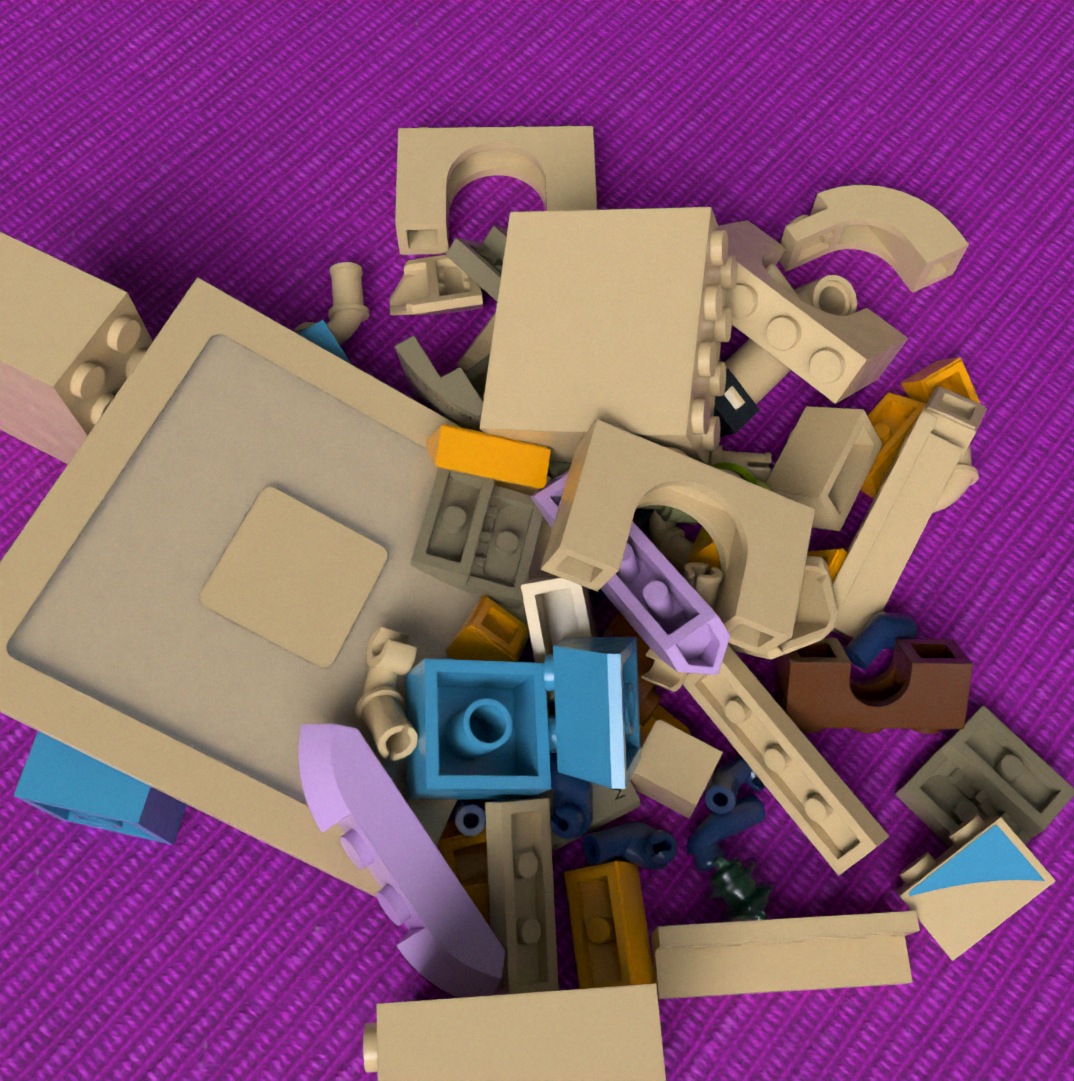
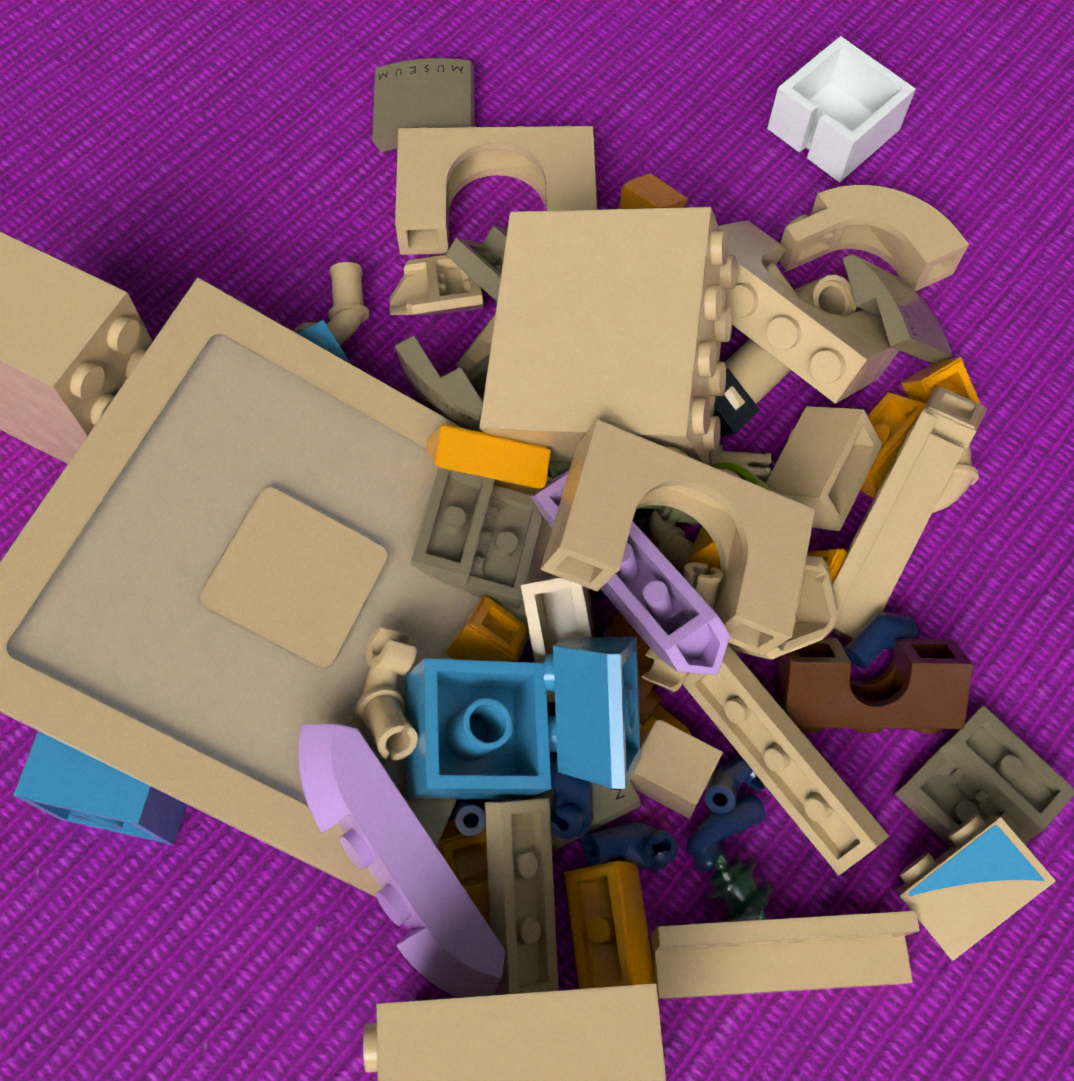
(422, 95): none -> dark tan slope
(650, 193): none -> light orange slope
(840, 108): none -> white piece
(904, 313): none -> dark tan slope

